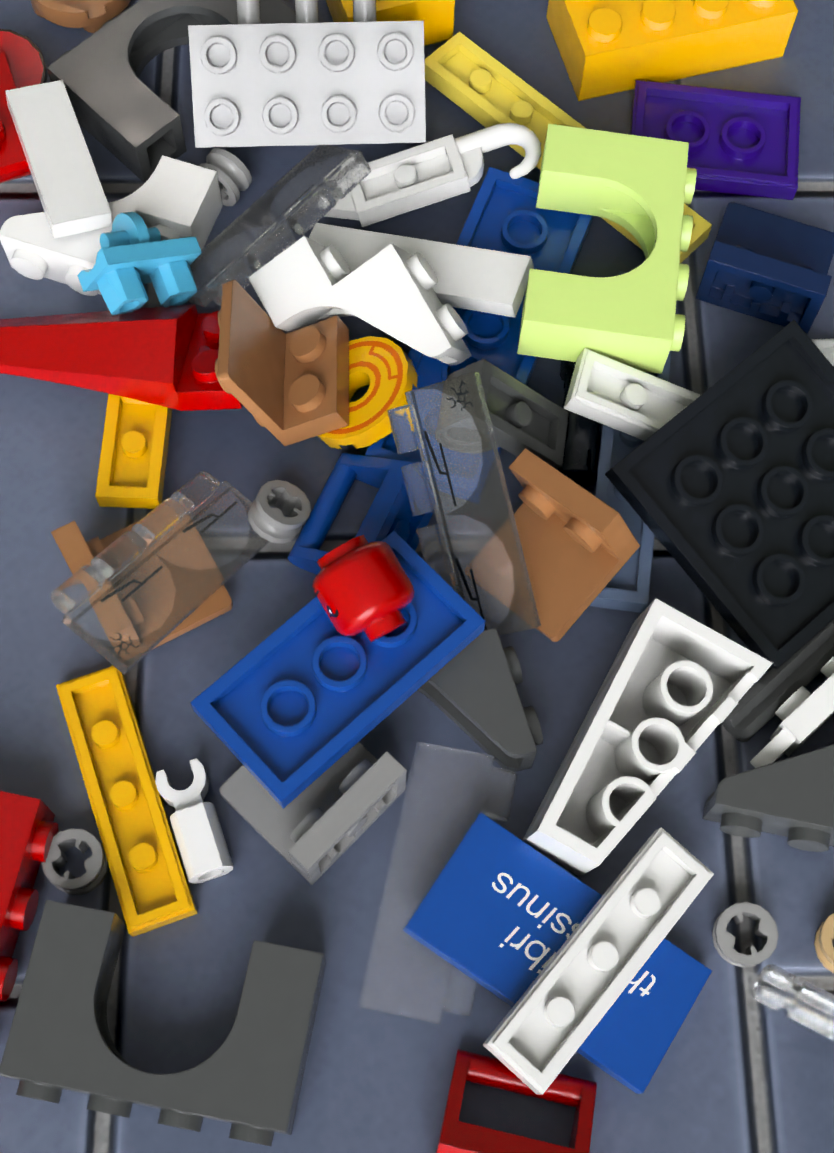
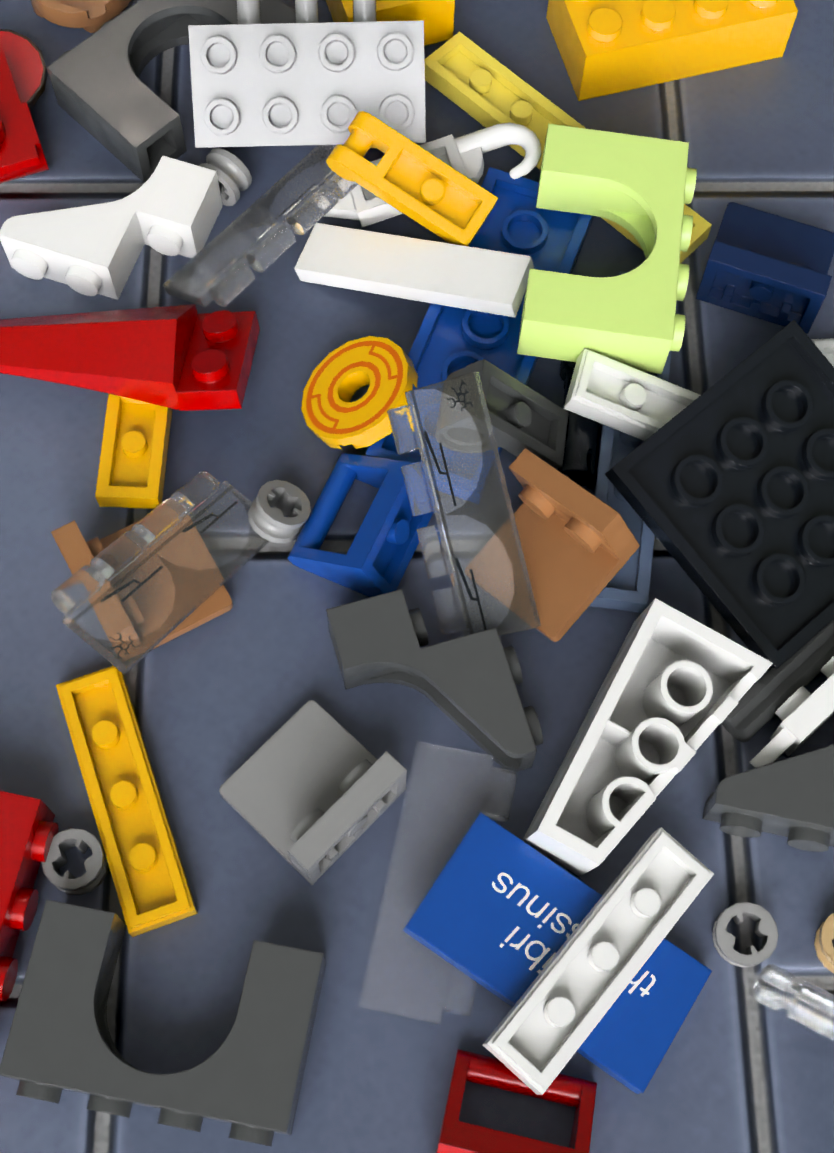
(58, 159): white tile -> none
(138, 256): medium azure hips -> none
(196, 827): white bar -> none
(287, 381): medium nougat bracket -> none
(318, 693): blue plate -> none
(363, 588): red head -> none
(386, 291): white arch -> none
(412, 180): none -> yellow plate
(734, 137): dark purple tile -> none

